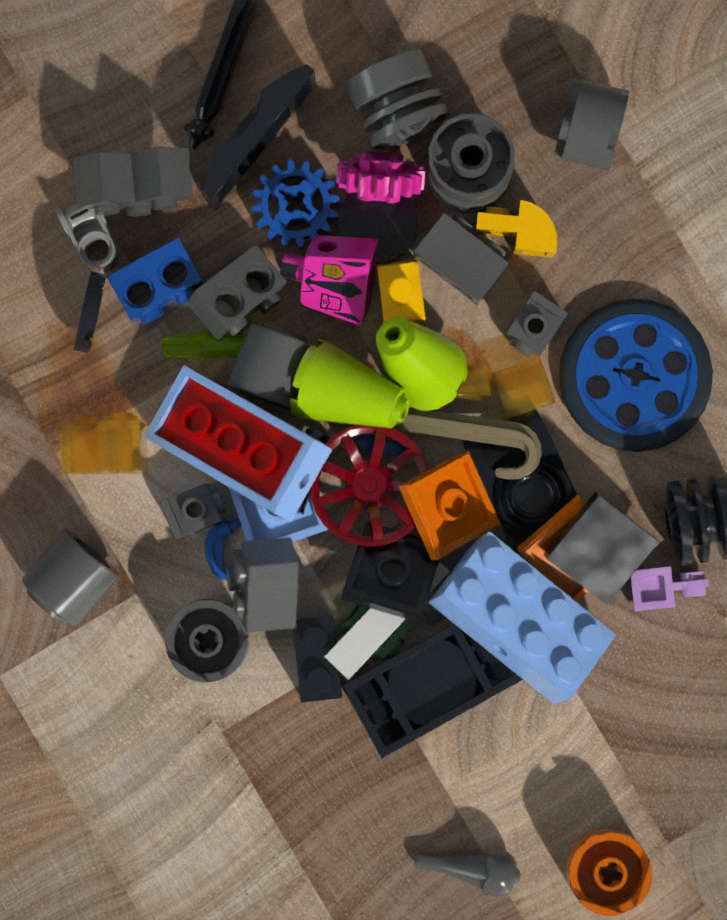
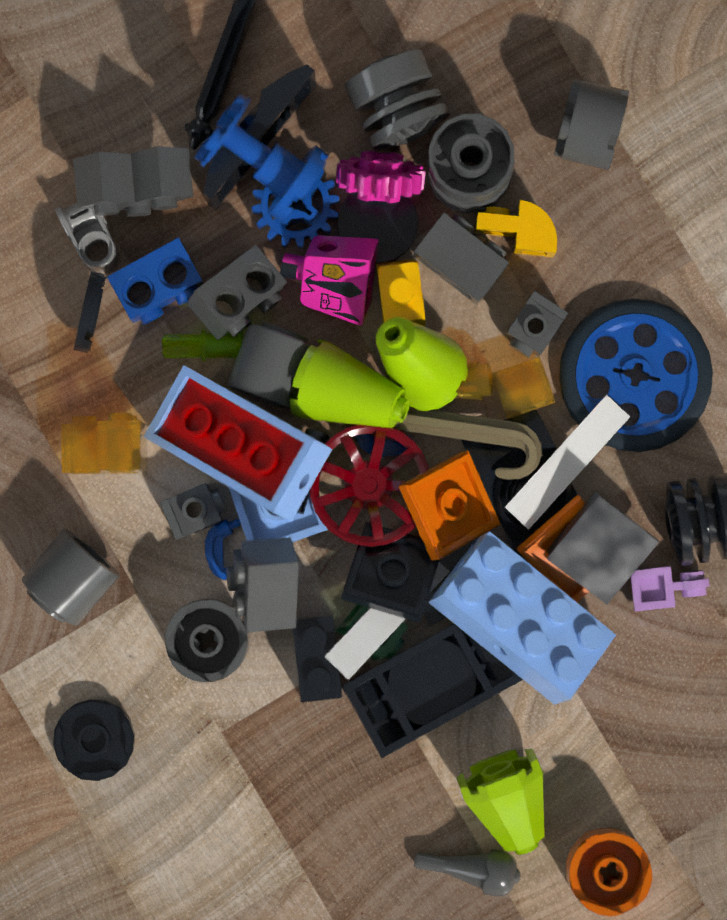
(94, 739): none -> black tile
(274, 167): none -> blue piece
(508, 798): none -> lime cone
(567, 462): none -> white sticker

